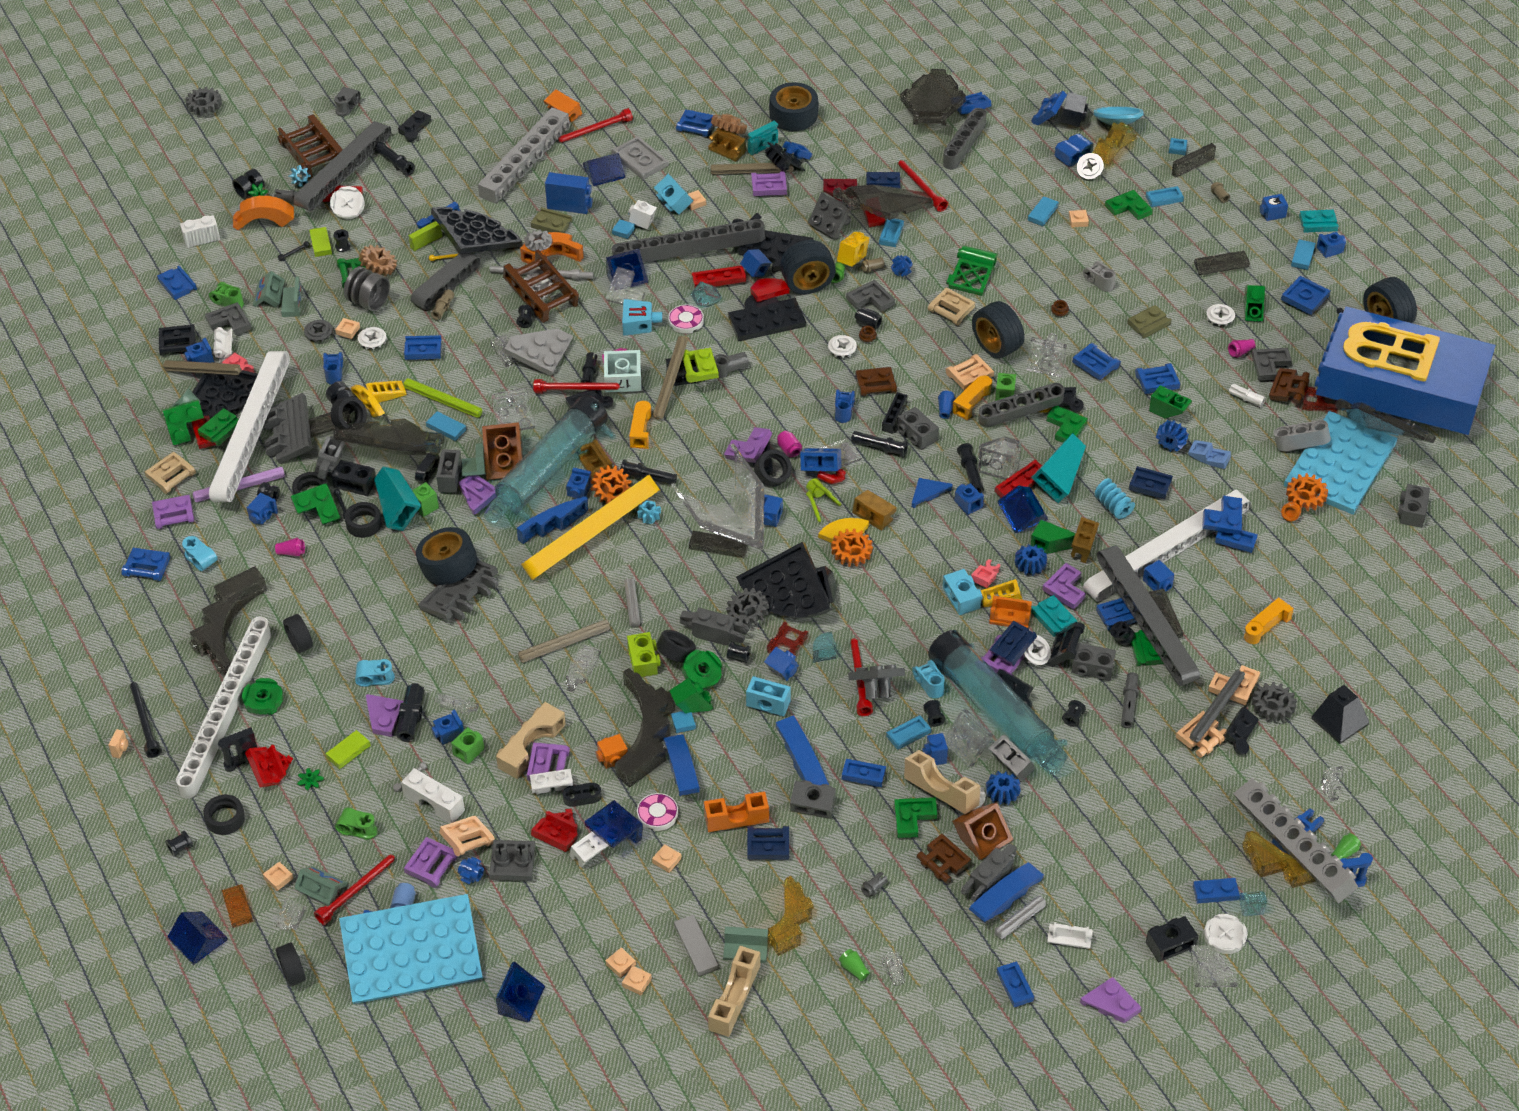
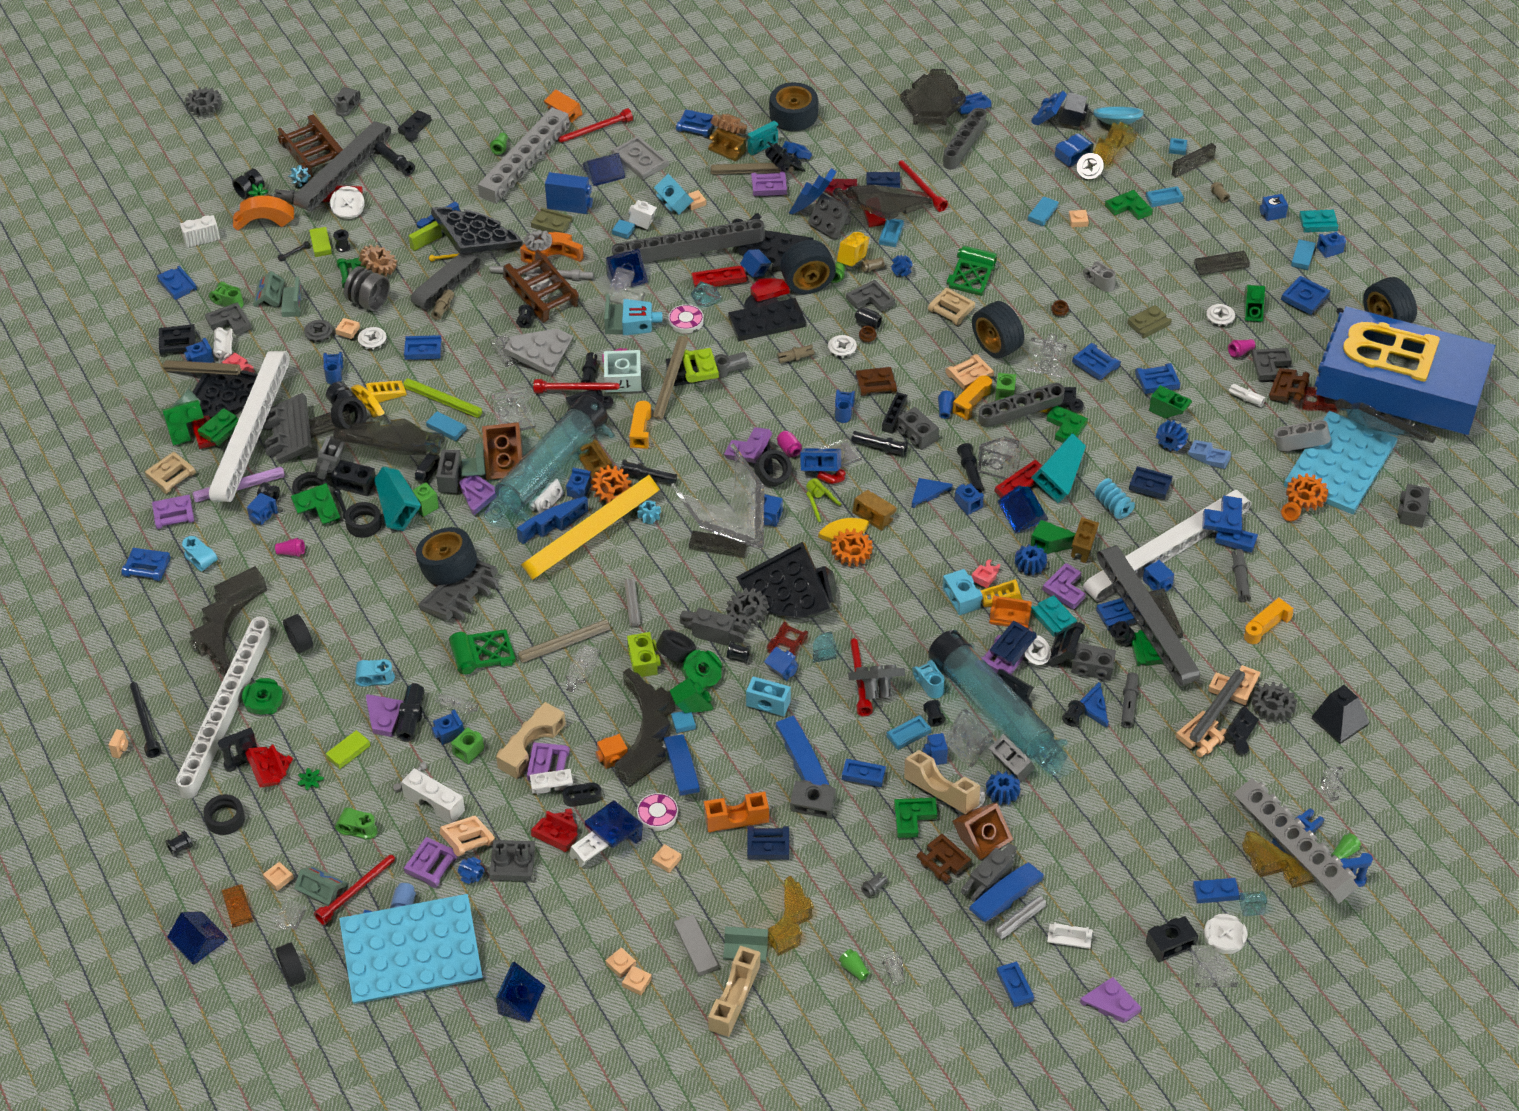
(466, 650): none -> green piece
(498, 145): none -> bright green cone
(547, 497): none -> white hinge
(613, 317): none -> sand green panel
(795, 354): none -> dark tan pin
(812, 192): none -> blue slope
(1095, 705): none -> blue tile
(1239, 568): none -> dark grey pin

